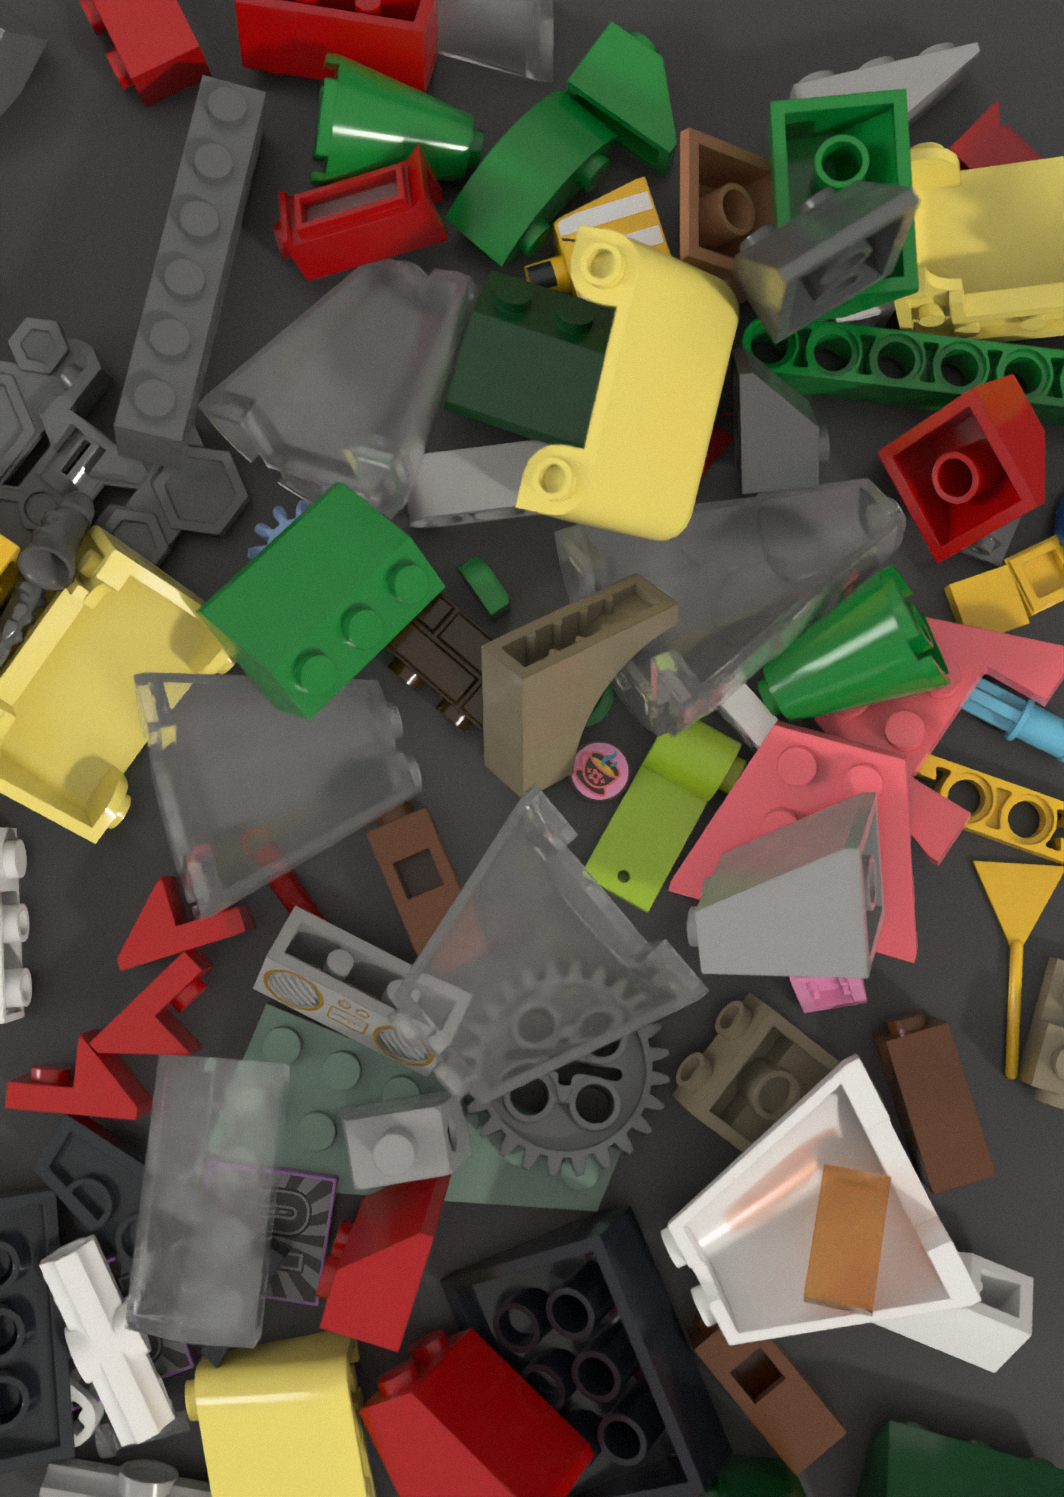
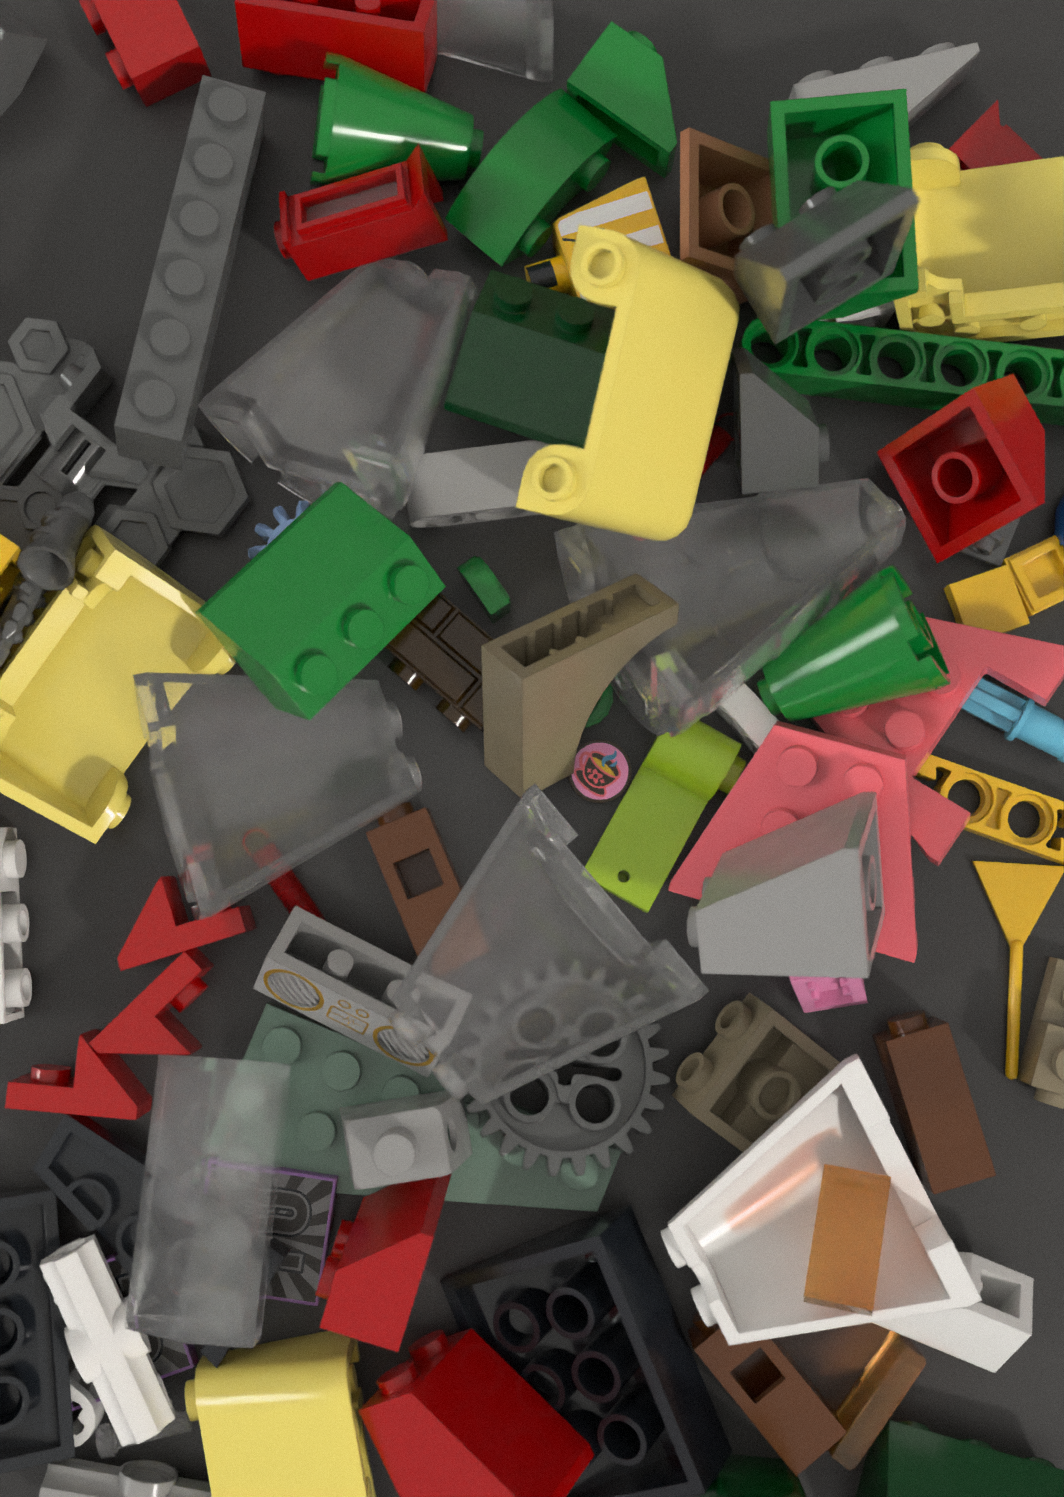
(876, 1397): none -> clear orange tile

